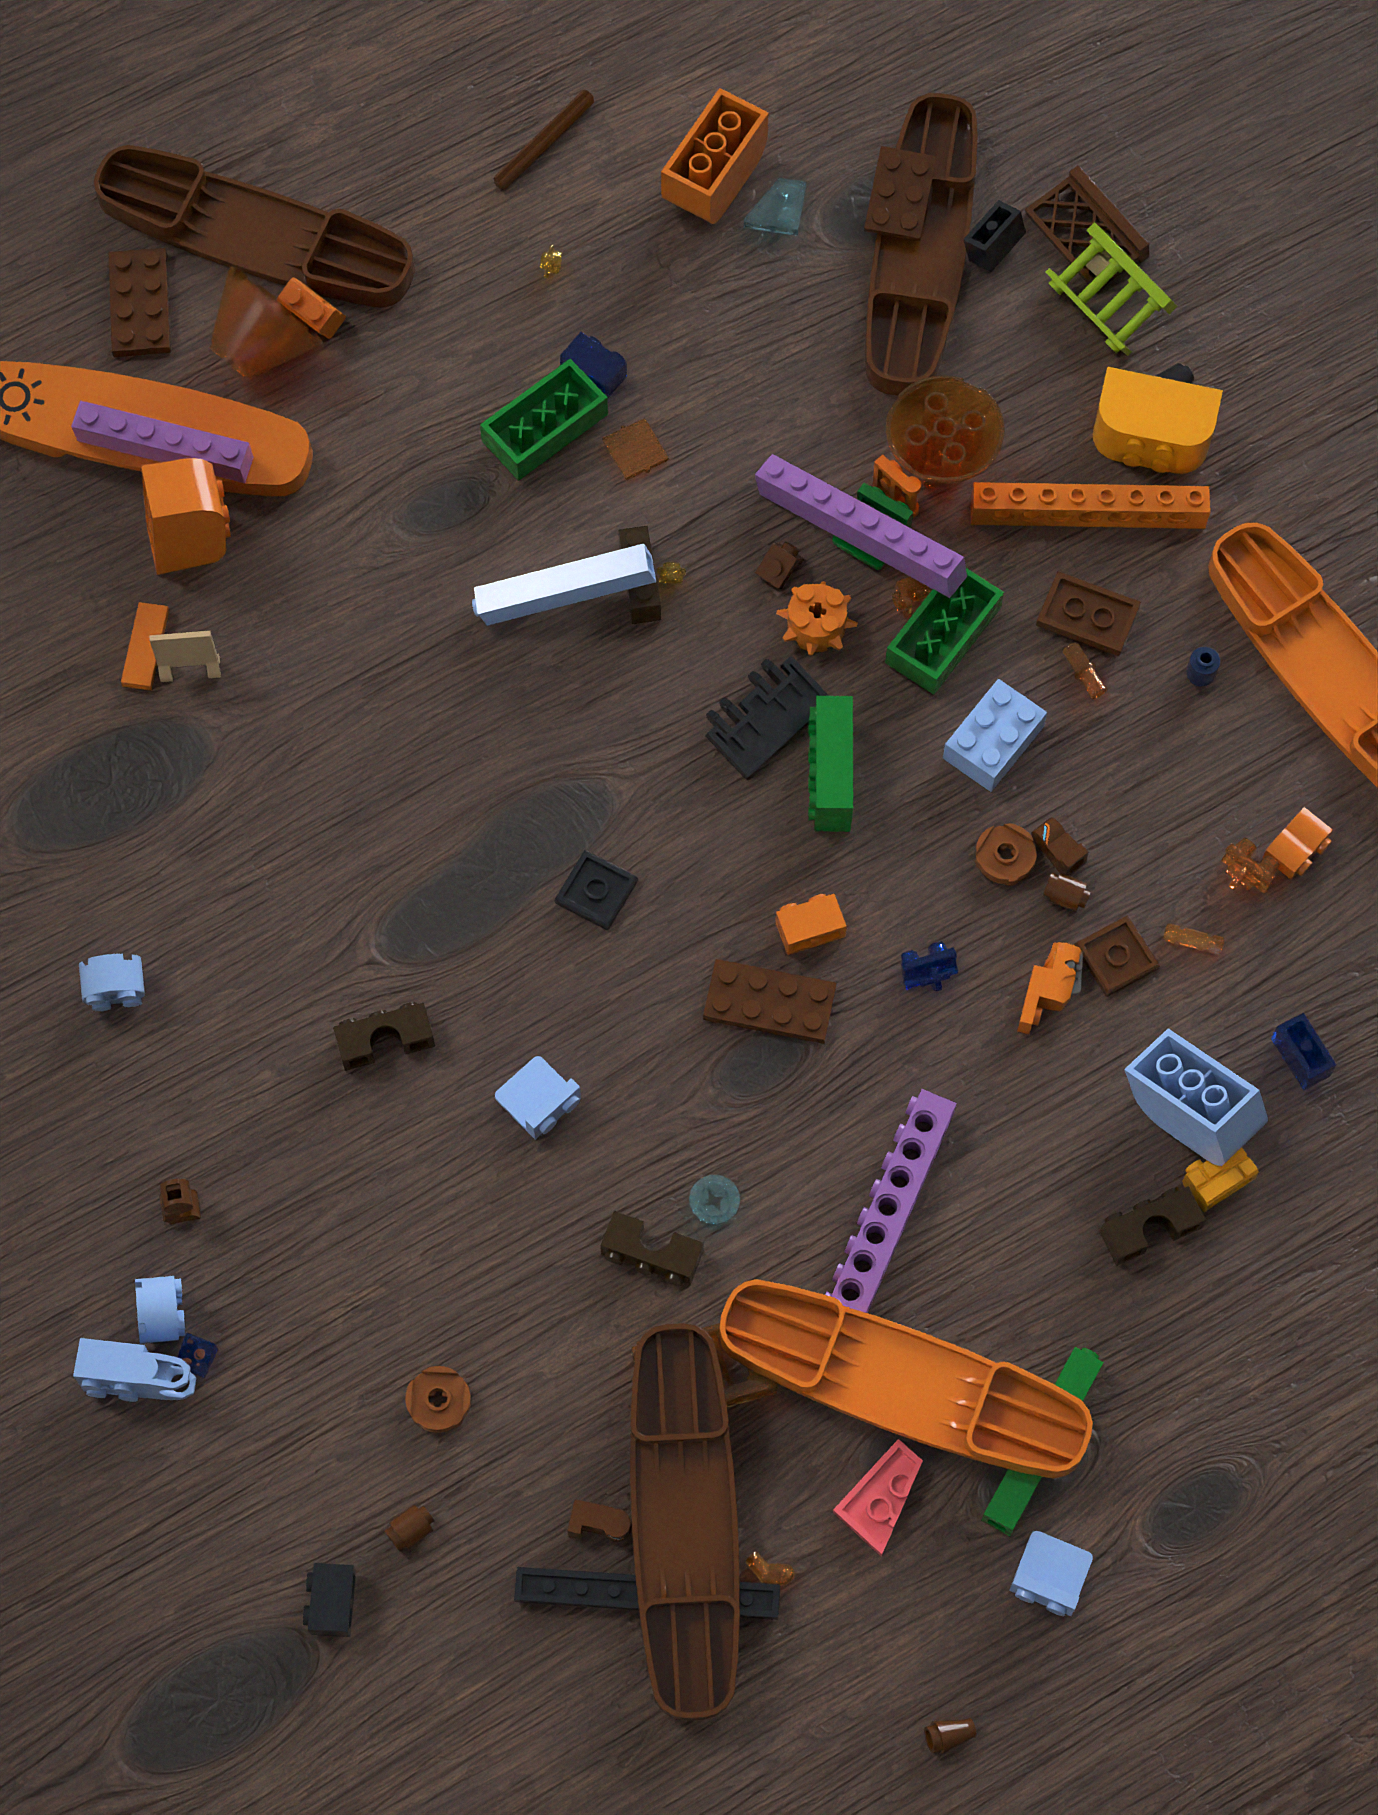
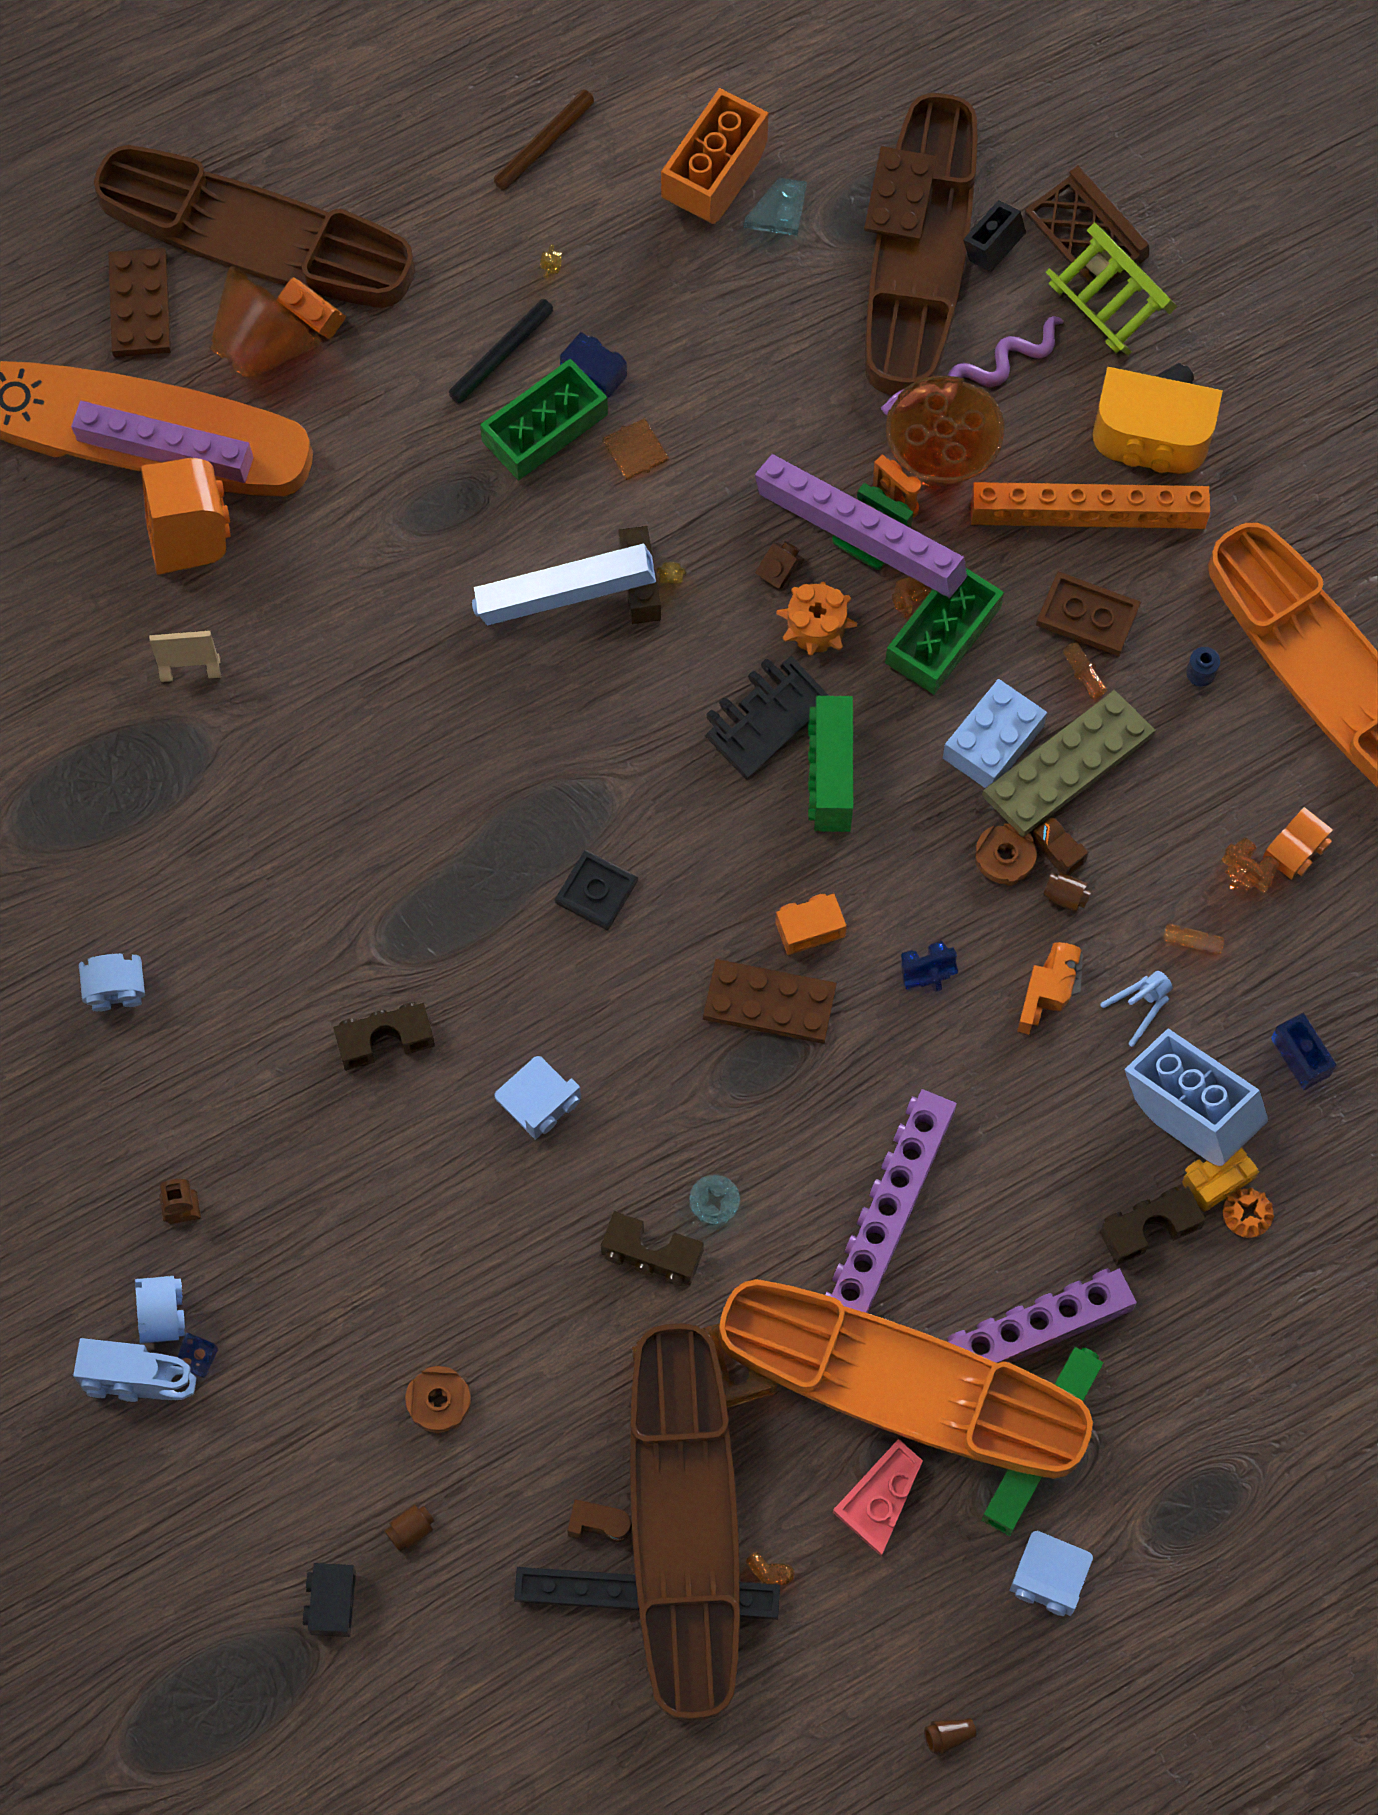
(140, 659): orange tile -> none
(501, 350): none -> black axle
(1002, 370): none -> medium lavender animal
(1068, 763): none -> olive plate
(1108, 1284): none -> medium lavender brick
(1117, 956): reddish brown tile -> none
(1152, 989): none -> light blue plant
(1251, 1226): none -> orange gear

